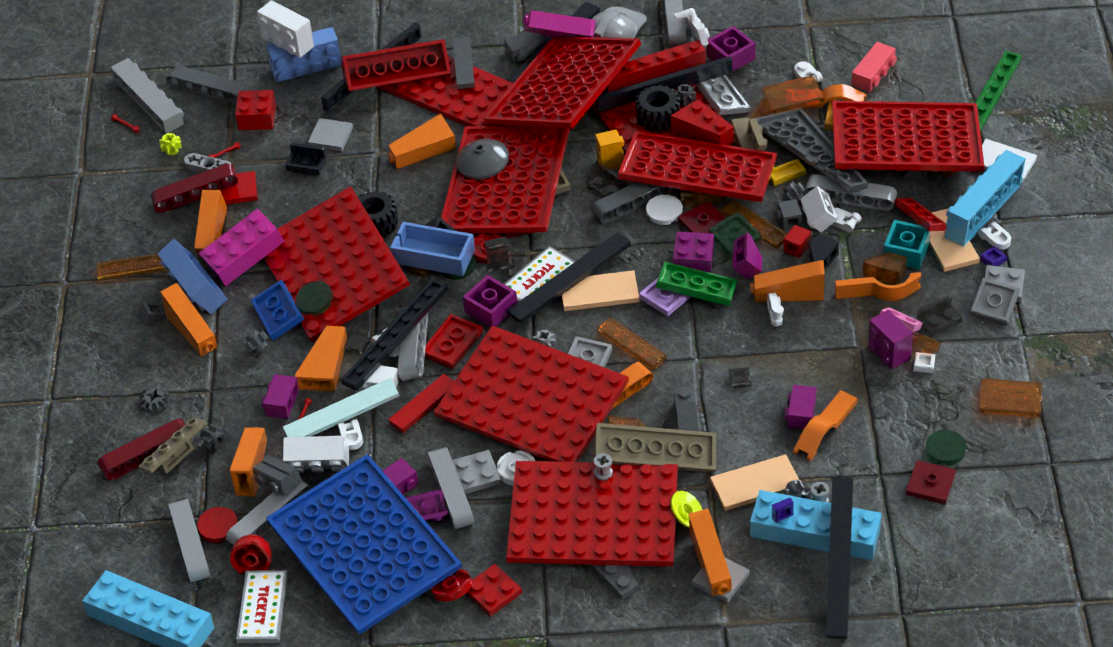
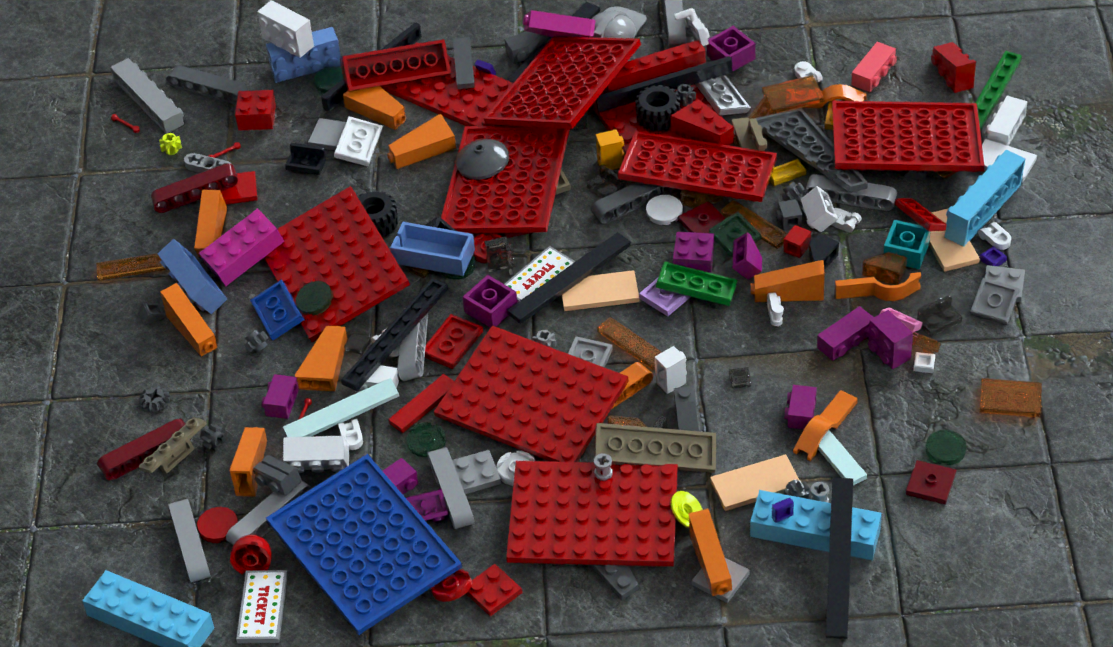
(327, 78): none -> clear green tile
(358, 141): none -> white tile
(376, 105): none -> orange slope
(425, 438): none -> clear green tile
(485, 67): none -> dark purple tile
(670, 369): none -> white brick
(841, 459): none -> light aqua tile
(844, 334): none -> magenta brick
(954, 66): none -> red wedge
(1006, 120): none -> white brick

